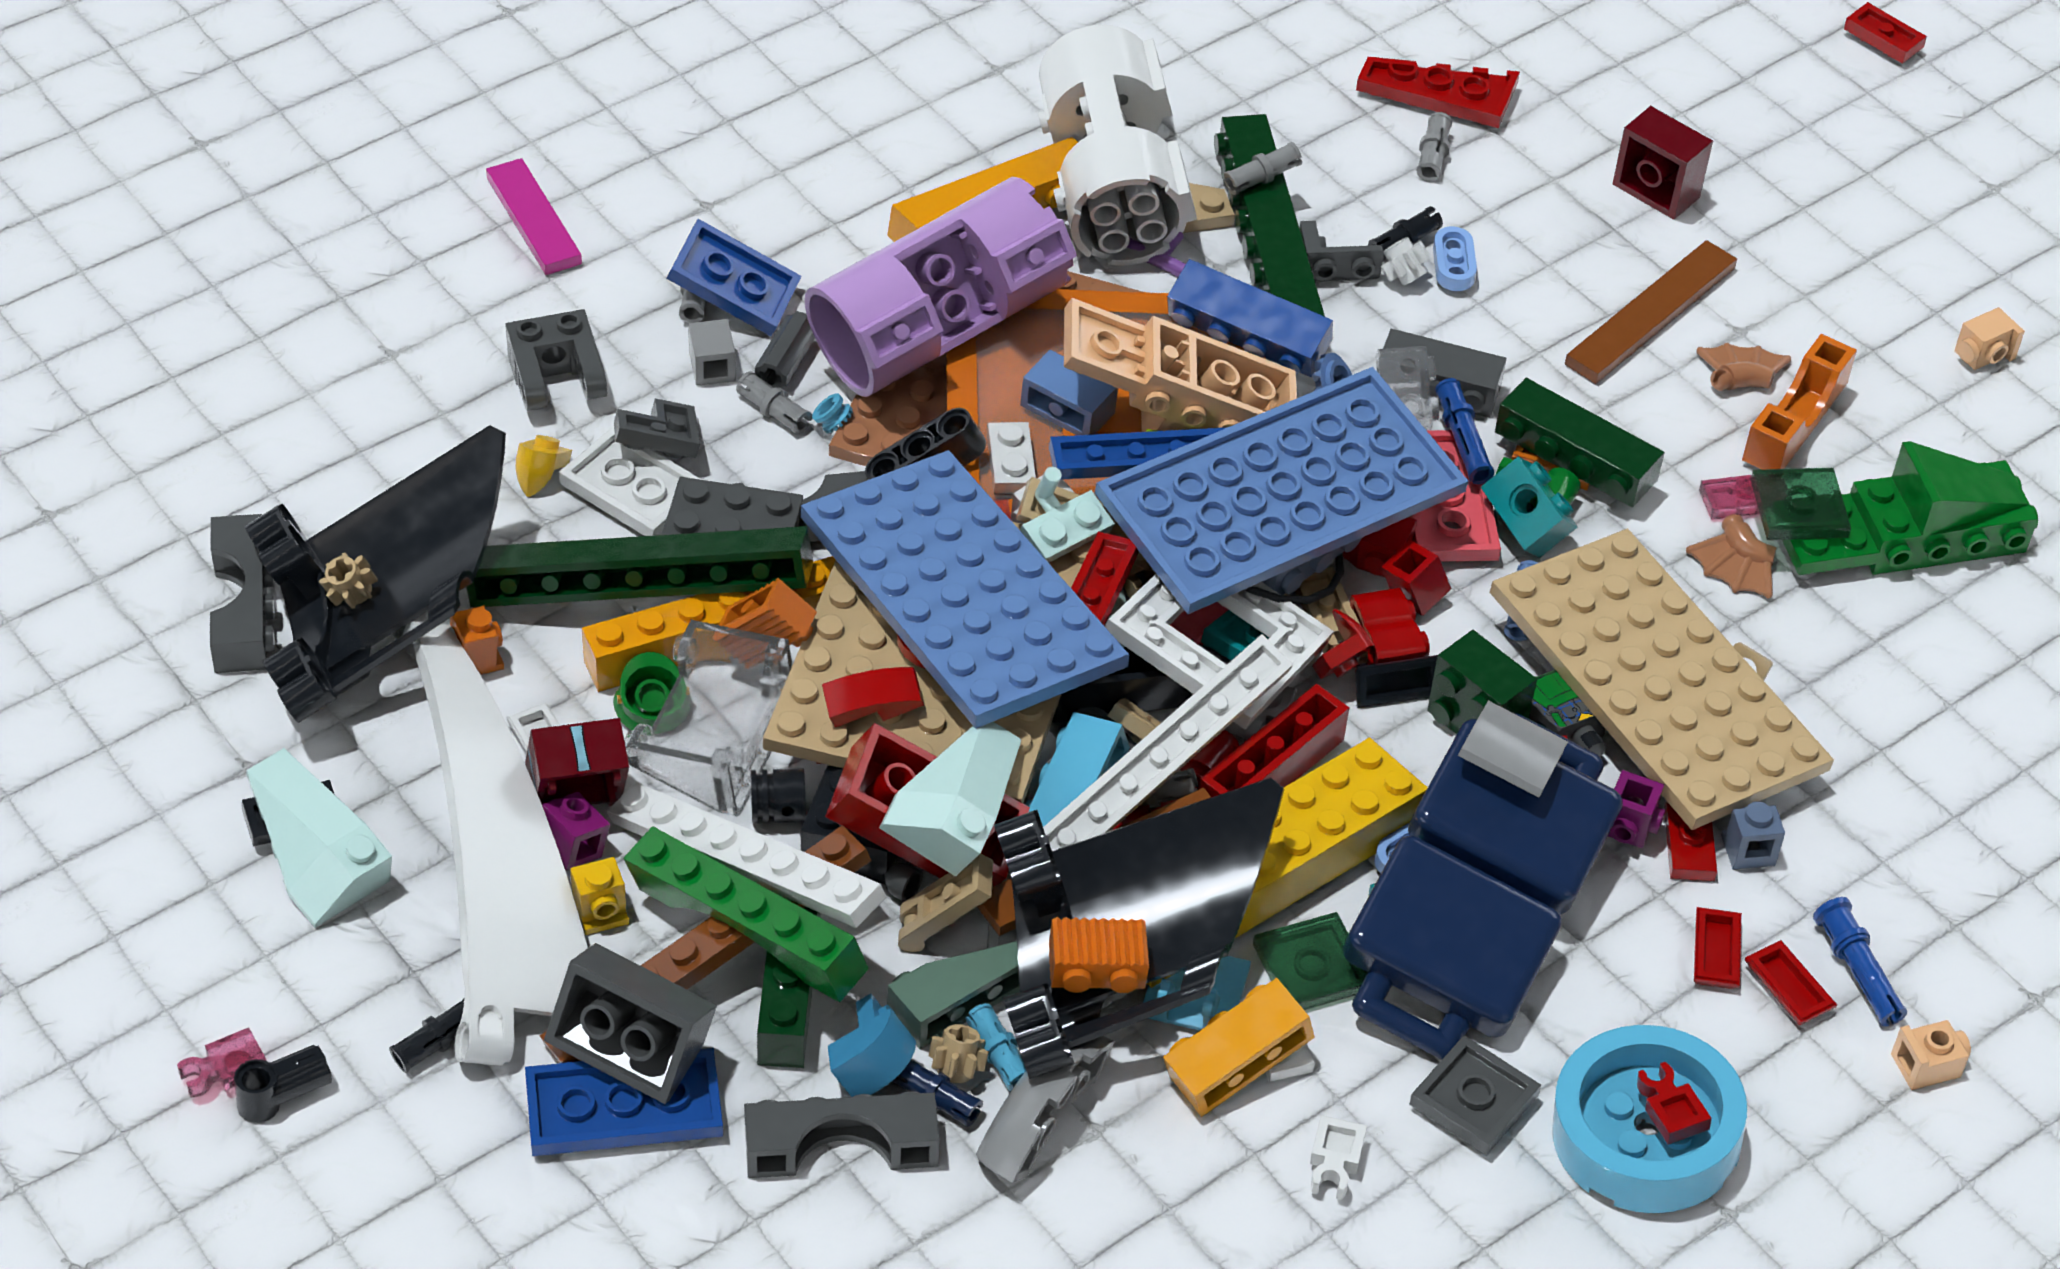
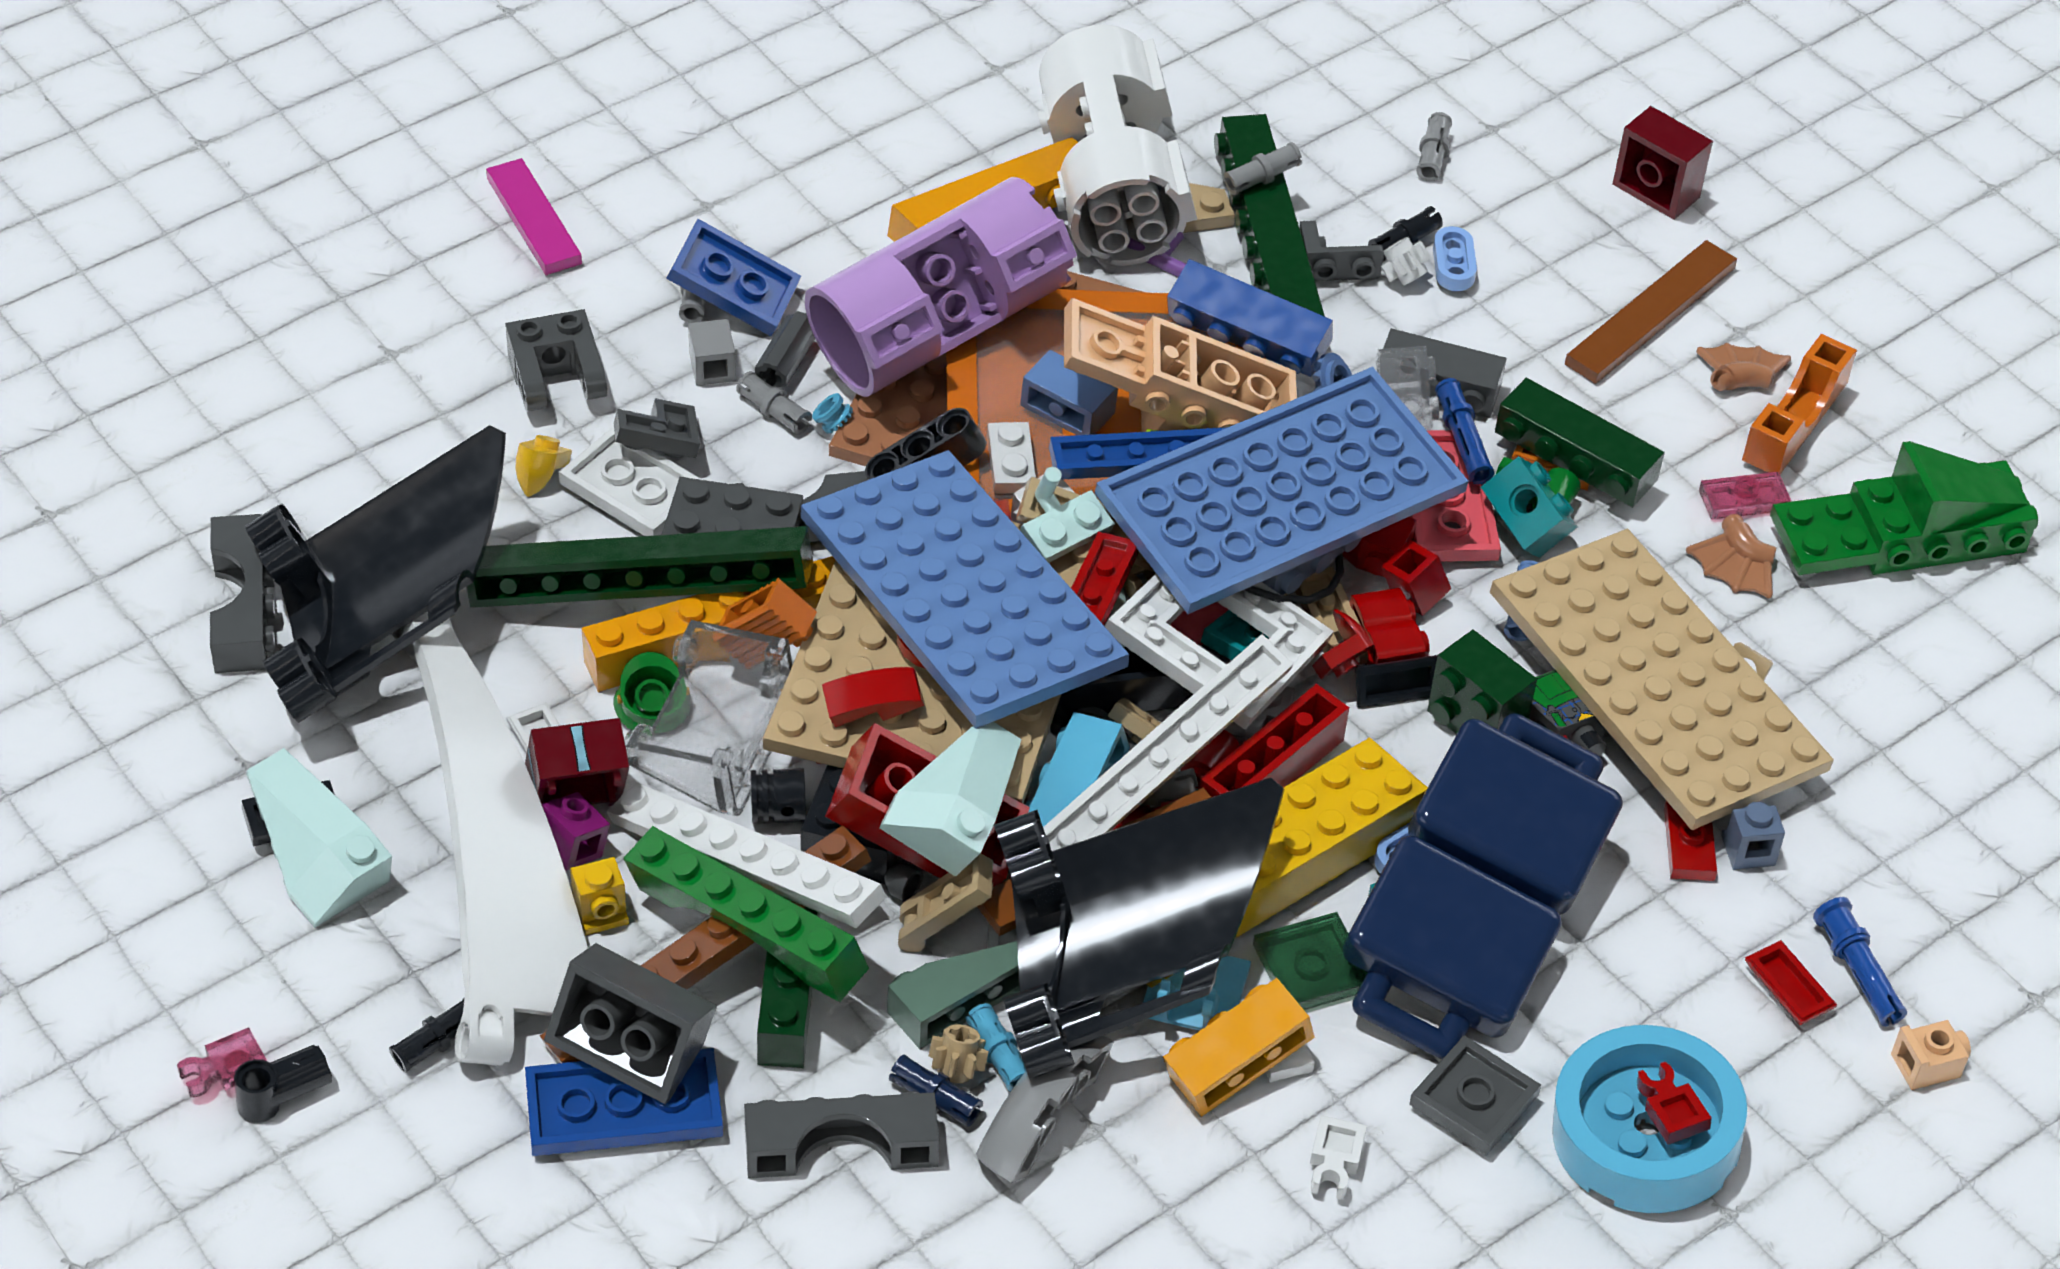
(348, 580): tan gear -> none
(479, 638): orange brick -> none
(873, 1051): dark azure brick -> none
(1098, 954): orange brick -> none
(1459, 94): red wing -> none
(1513, 748): light grey slope -> none
(1639, 810): magenta brick -> none
(1717, 948): red tile -> none
(1800, 503): clear green tile -> none
(1885, 32): red plate -> none
(1989, 339): light nougat brick -> none

